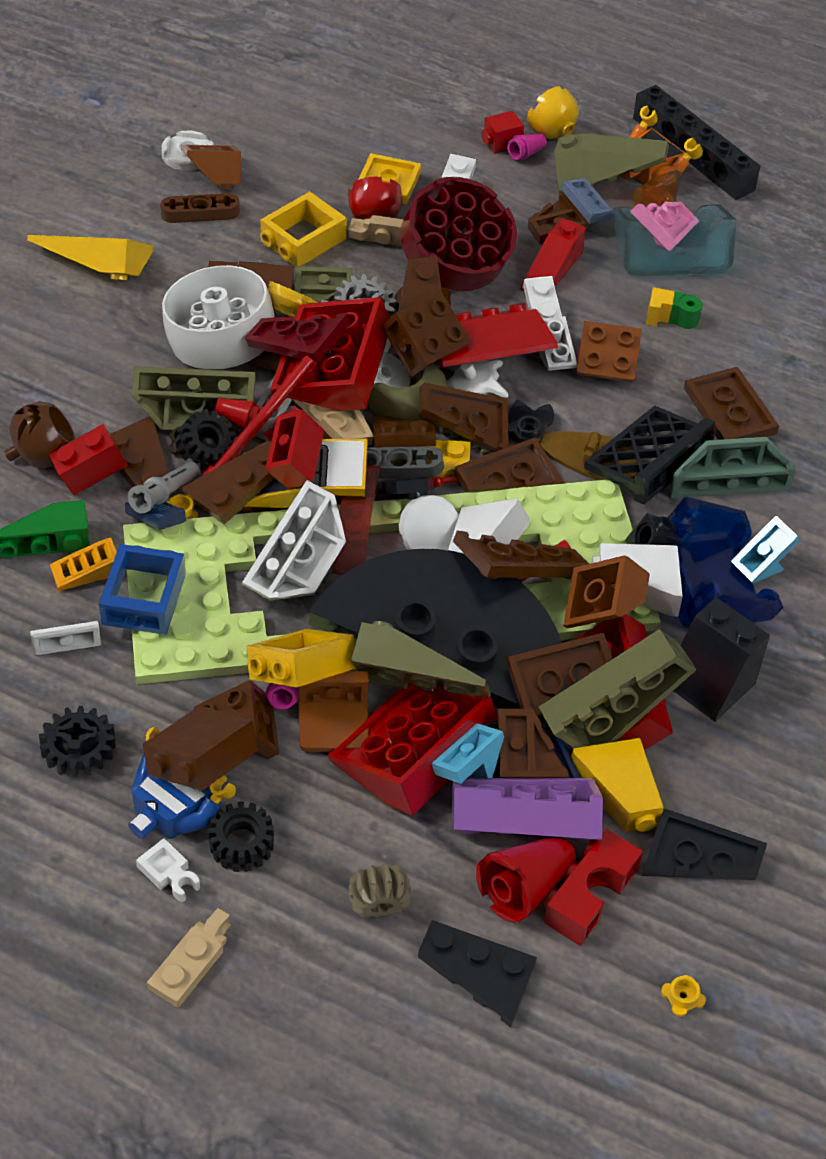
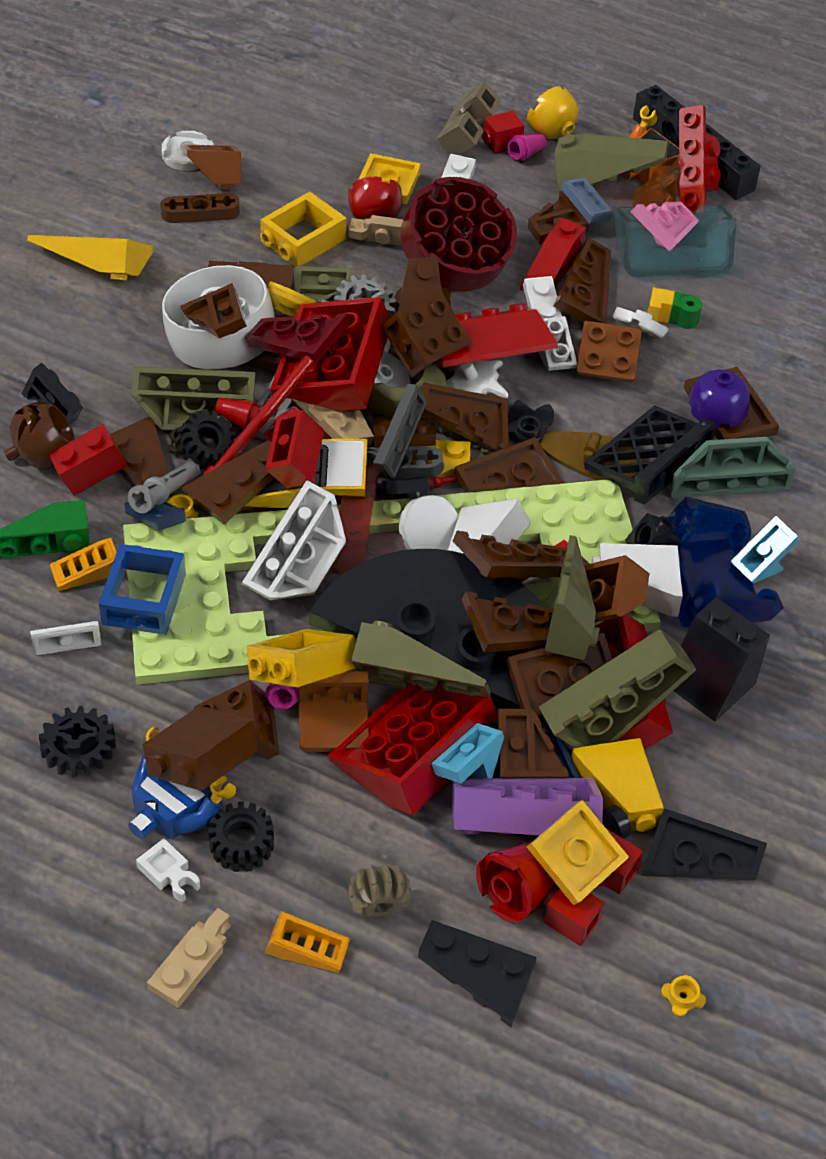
(46, 386): none -> black wing
(217, 312): none -> reddish brown wing
(304, 955): none -> light orange slope
(400, 432): none -> dark grey tile
(463, 125): none -> dark tan arch
(506, 625): none -> reddish brown wing
(574, 611): none -> olive wedge
(577, 852): none -> yellow plate
(587, 284): none -> reddish brown wing
(616, 821): none -> black tile
(640, 320): none -> white plate
(696, 158): none -> red bracket
(720, 397): none -> dark purple cylinder

